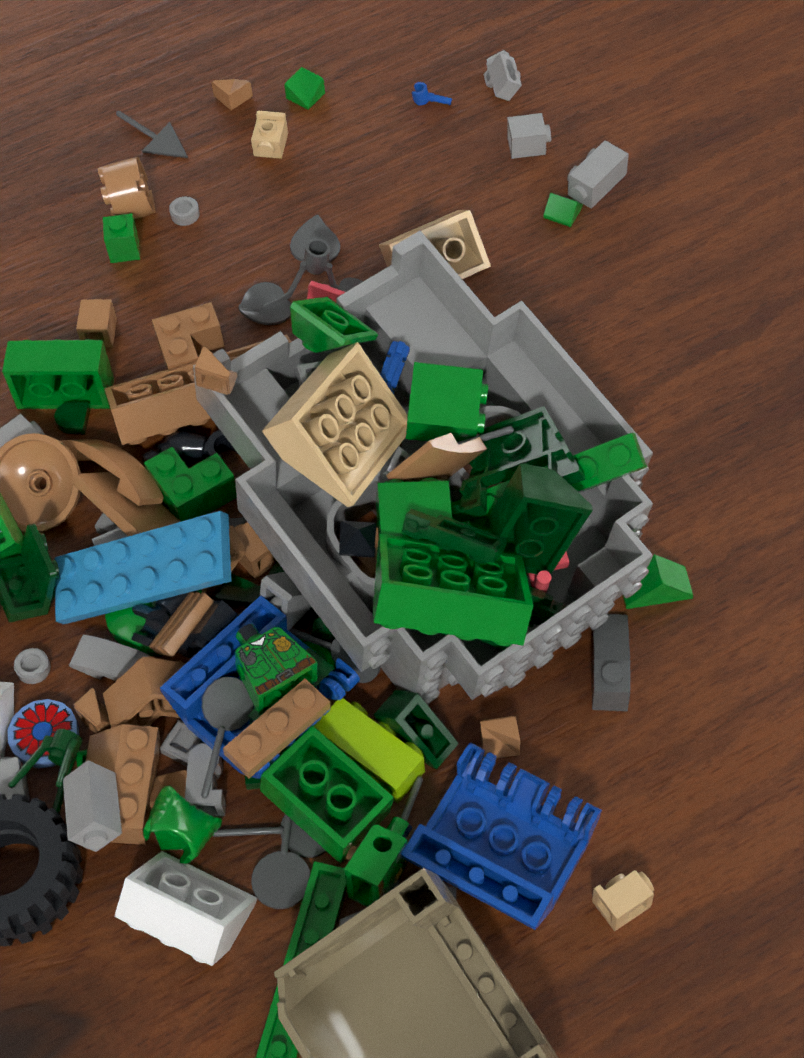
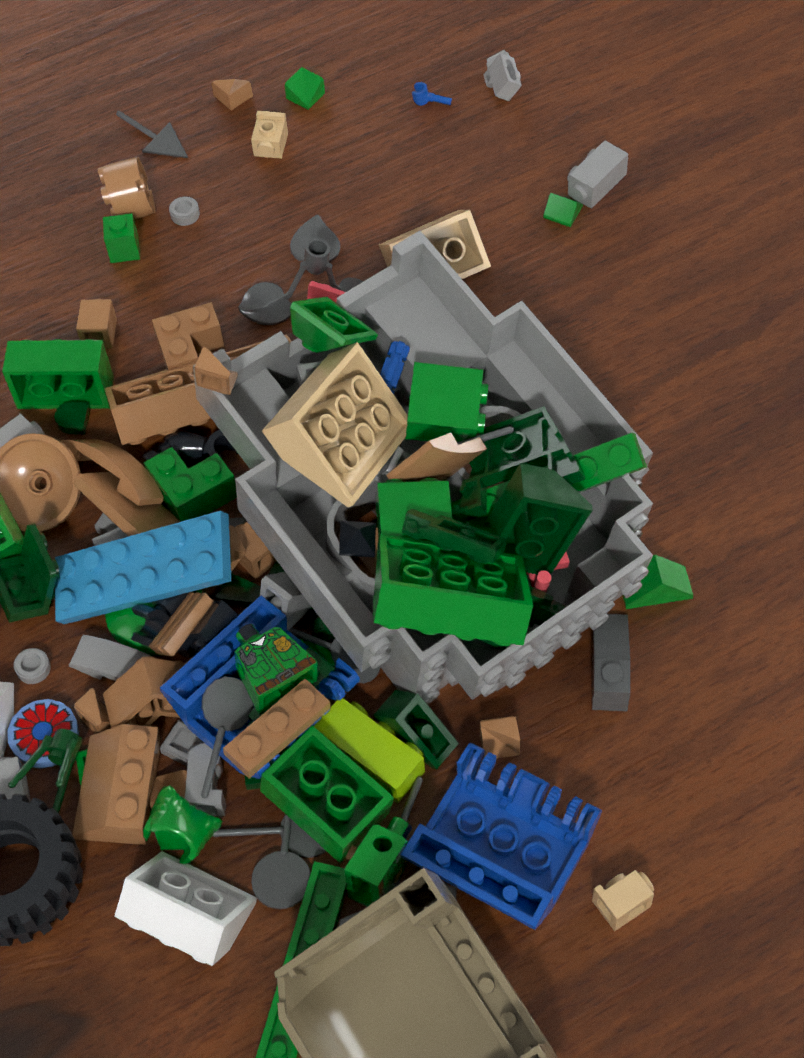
(92, 806): light grey brick -> none
(527, 135): light grey brick -> none

